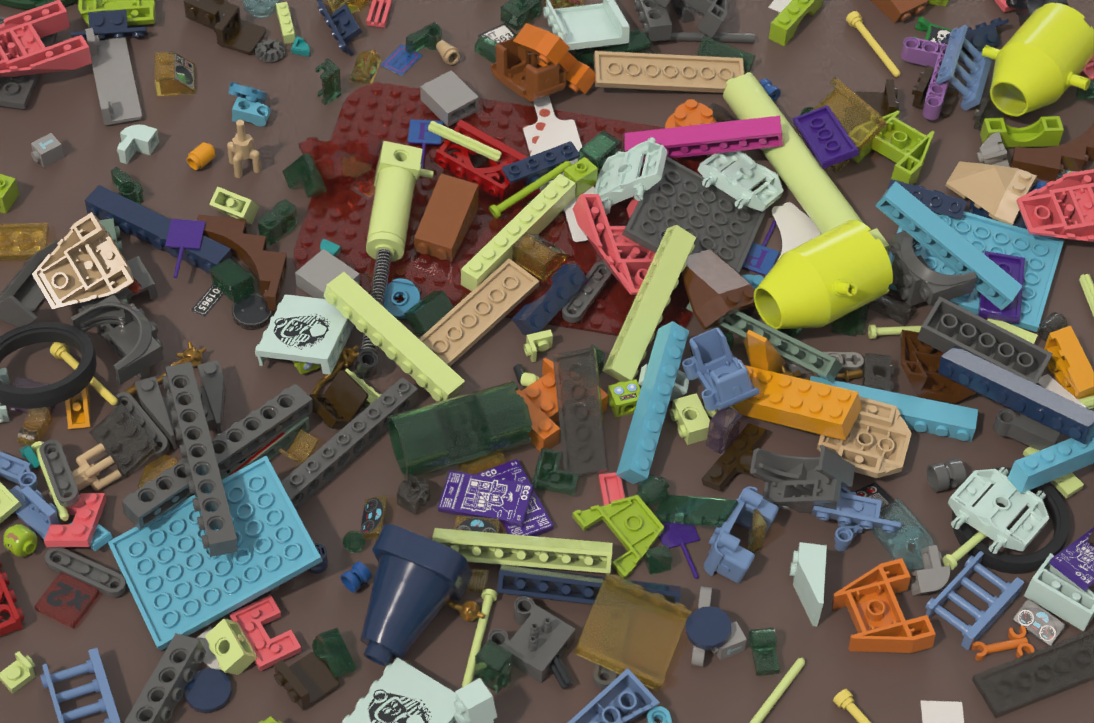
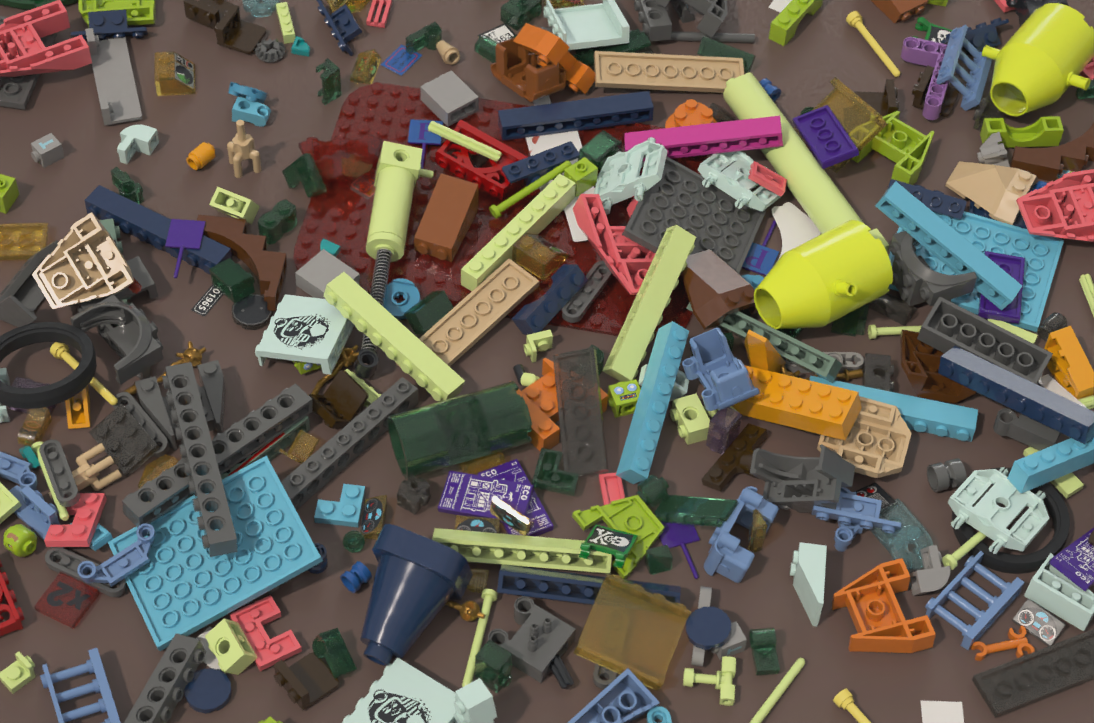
(122, 563): none -> medium blue plate
(345, 512): none -> medium azure plate
(511, 516): none -> slope
(575, 115): none -> dark blue brick
(610, 542): none -> flag
(722, 679): none -> yellowish green bar
(767, 178): none -> coral tile

